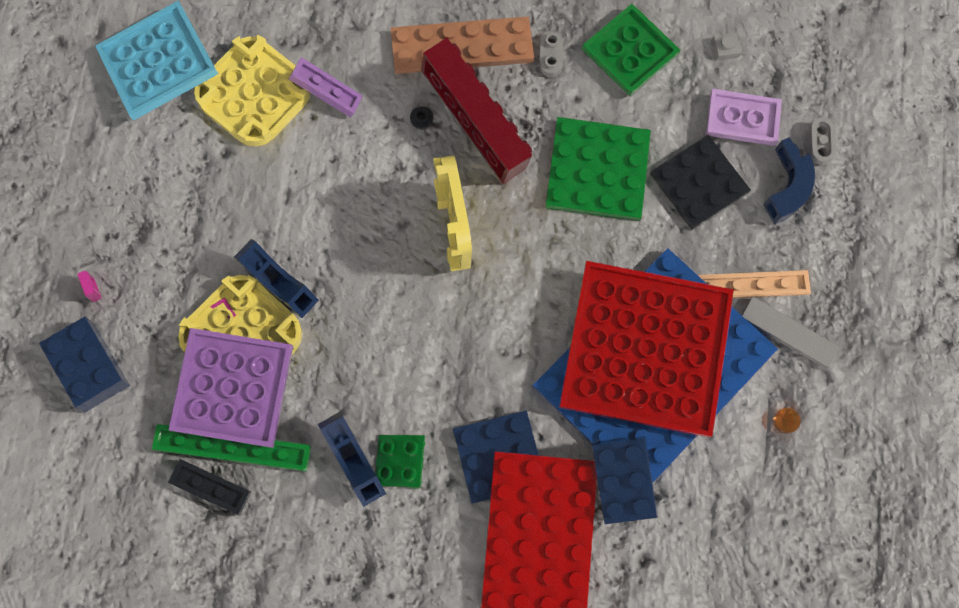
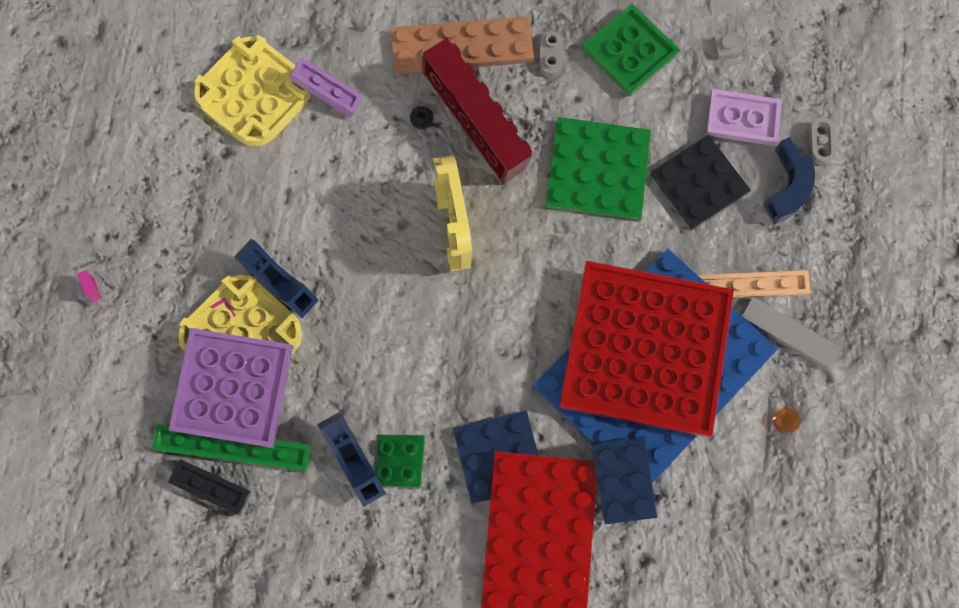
(84, 364): dark blue brick -> none
(156, 60): medium azure plate -> none

